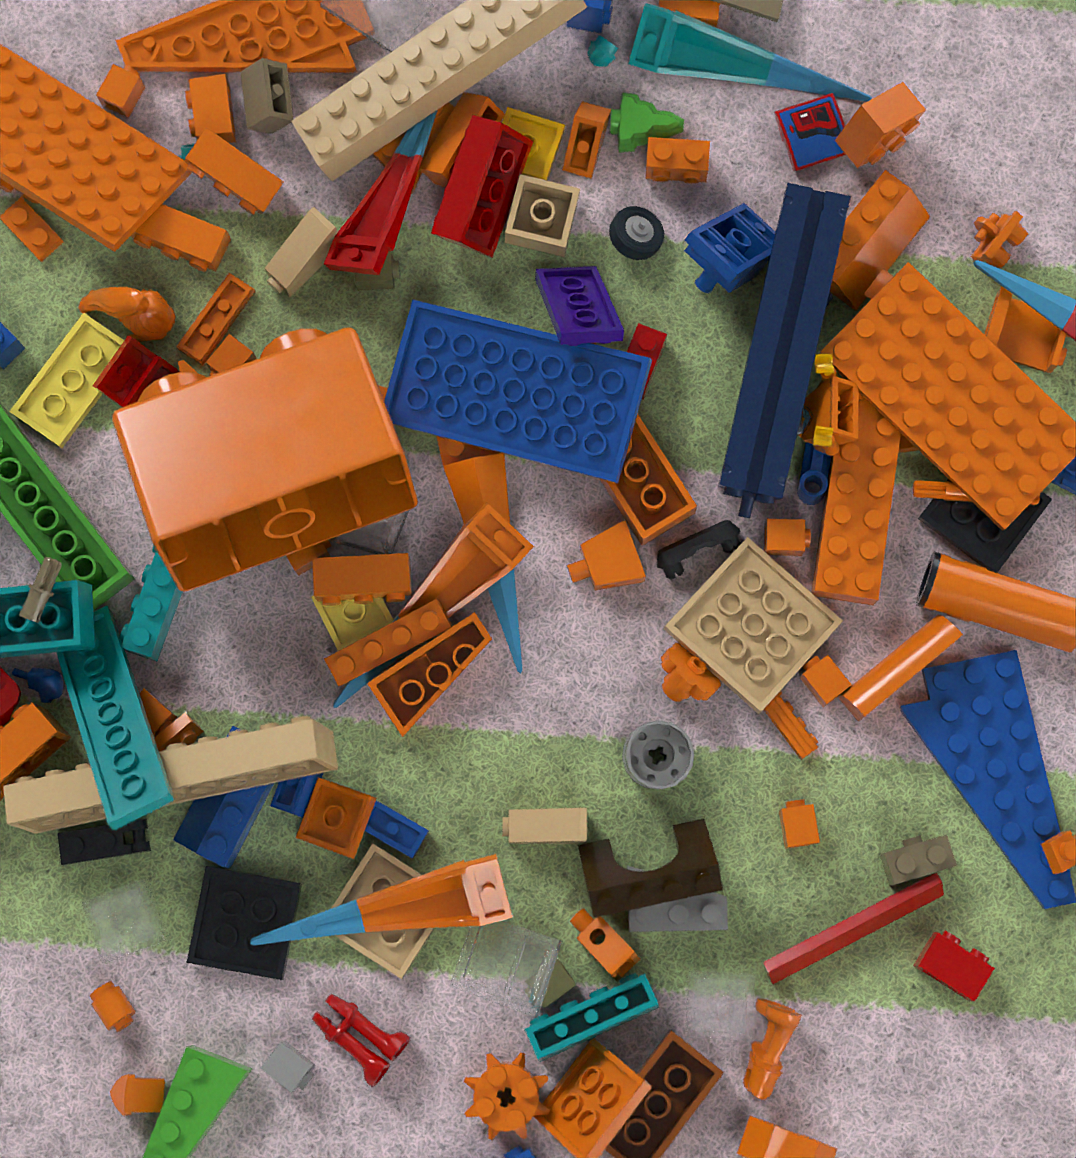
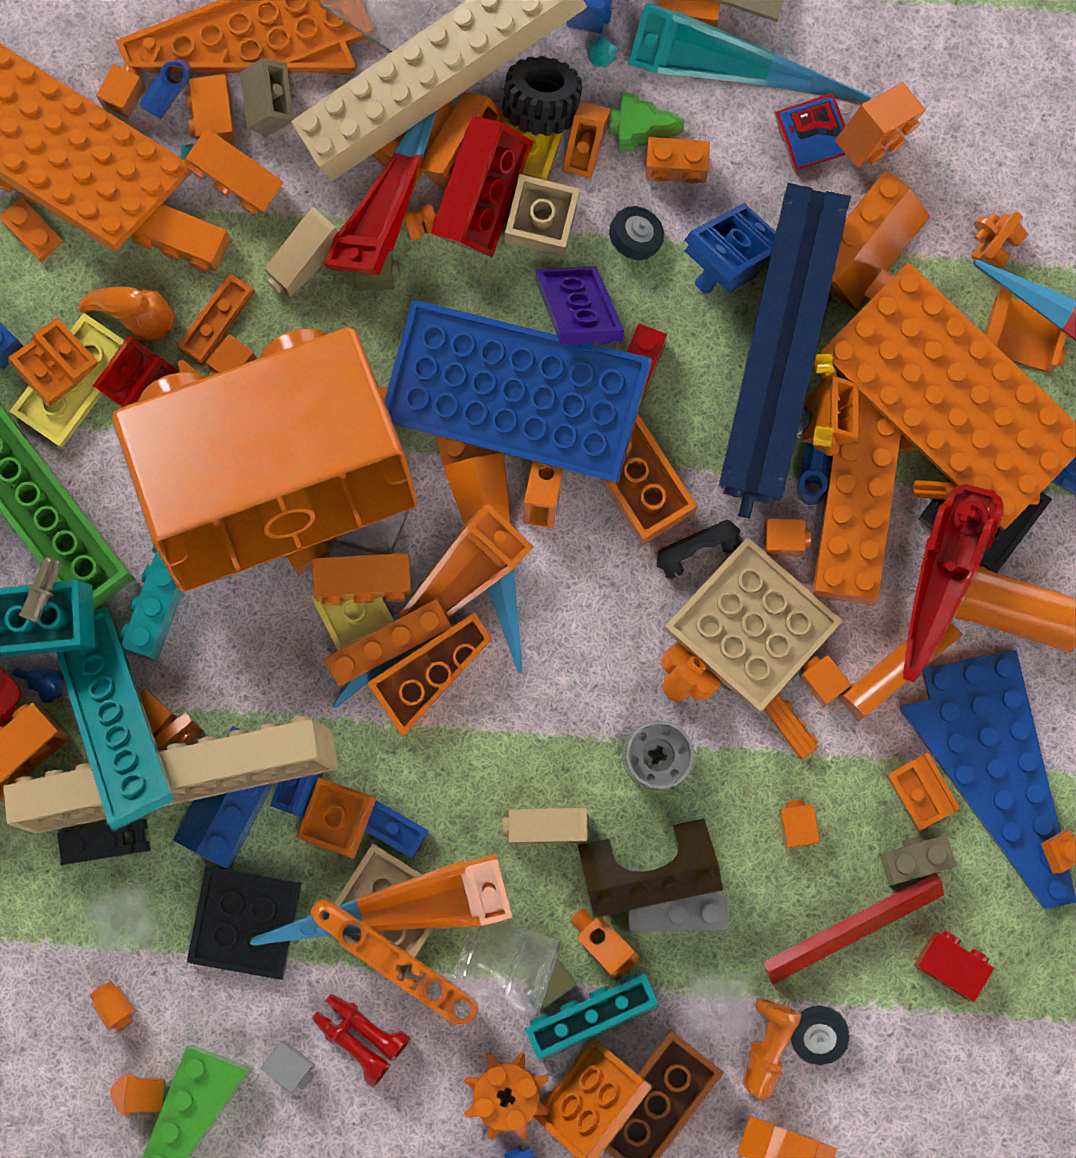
(53, 362): none -> orange slope
(165, 89): none -> blue piece
(389, 958): none -> orange piece
(413, 221): none -> orange wheel
(541, 95): none -> black tyre
(542, 495): none -> orange torso
(609, 560): orange torso -> none
(820, 1035): none -> black wheel
(923, 791): none -> orange plate
(949, 564): none -> red piece

